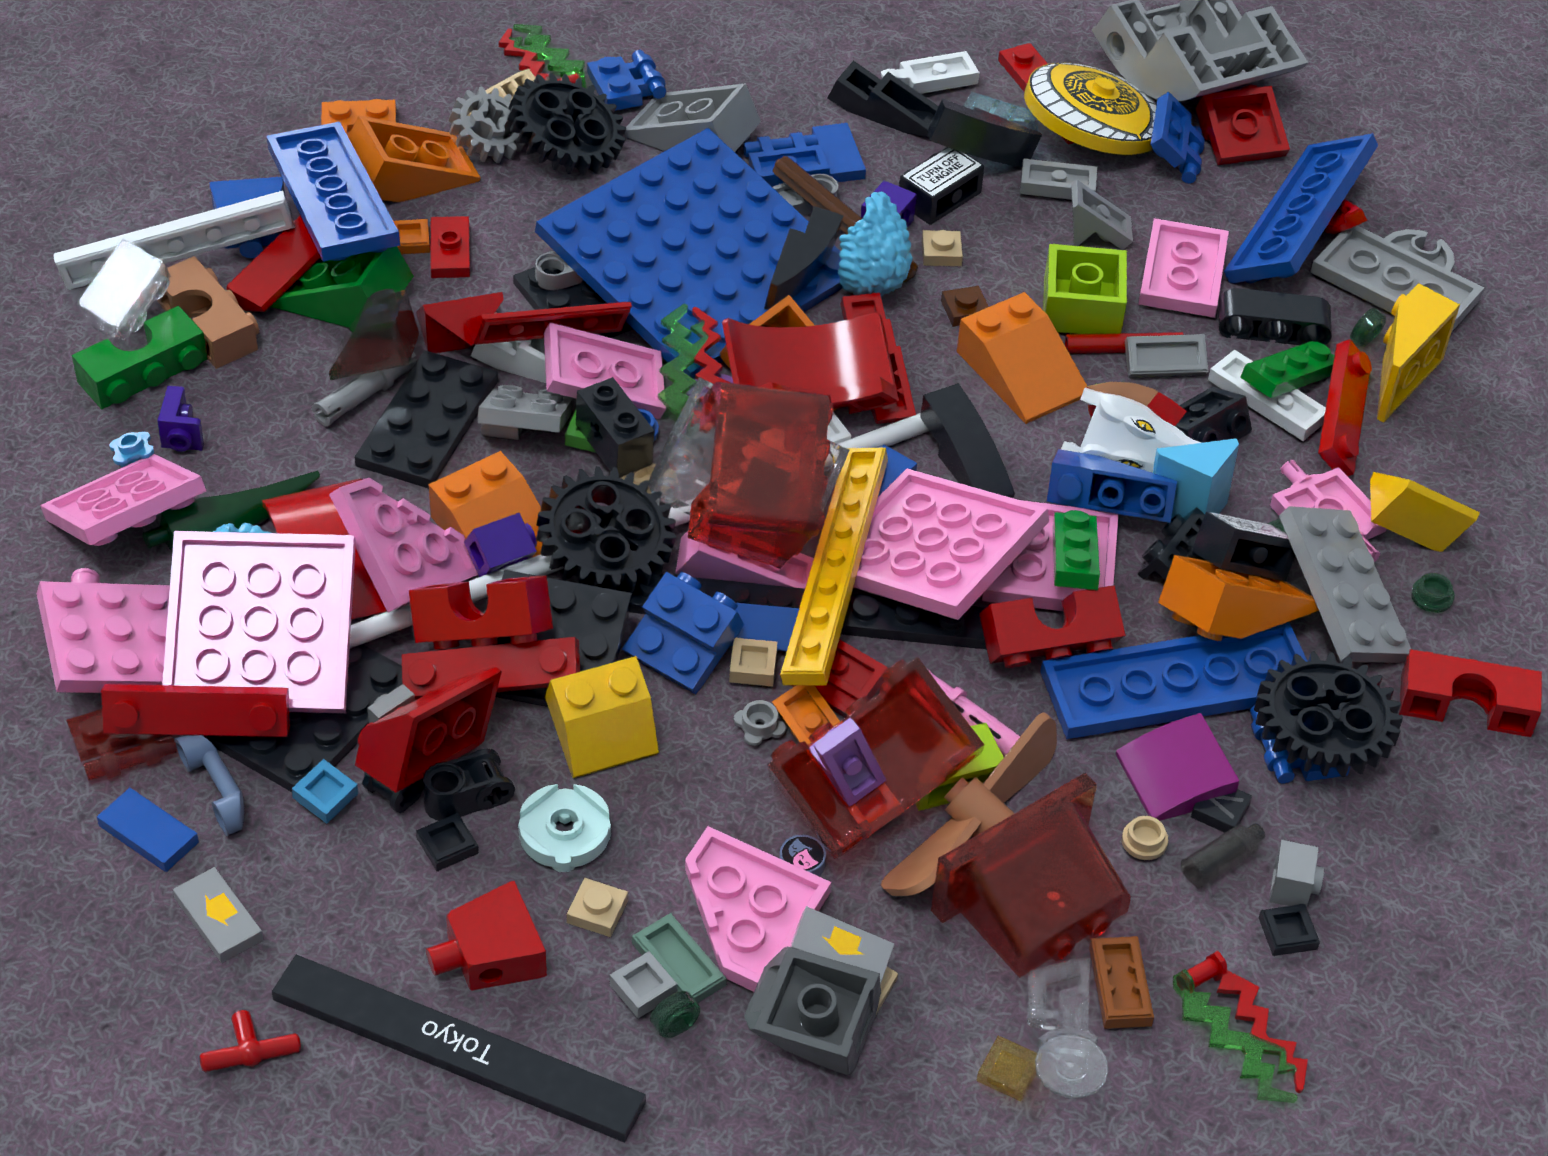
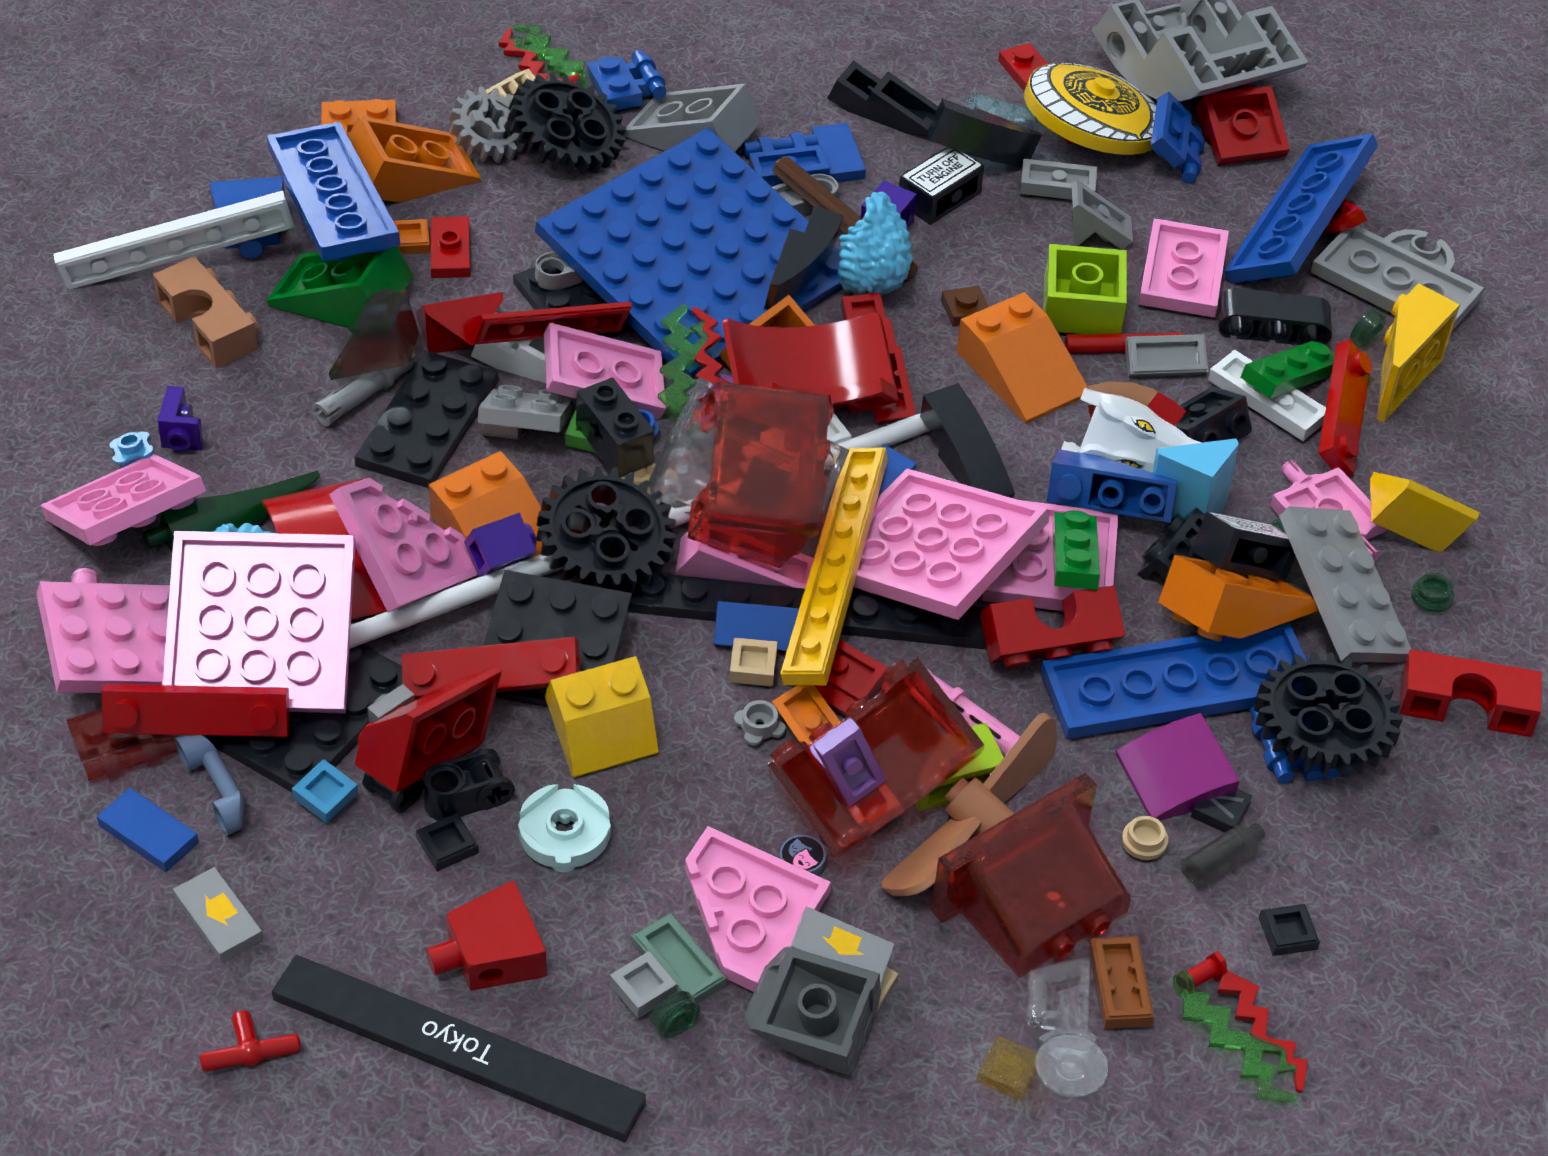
(116, 374): green arch -> none
(124, 291): clear slope -> none
(275, 269): red slope -> none
(514, 609): red arch -> none
(597, 907): tan plate -> none
(684, 631): blue plate -> none
(937, 72): white plate -> none
(942, 248): tan plate -> none
(1295, 874): light grey plate -> none

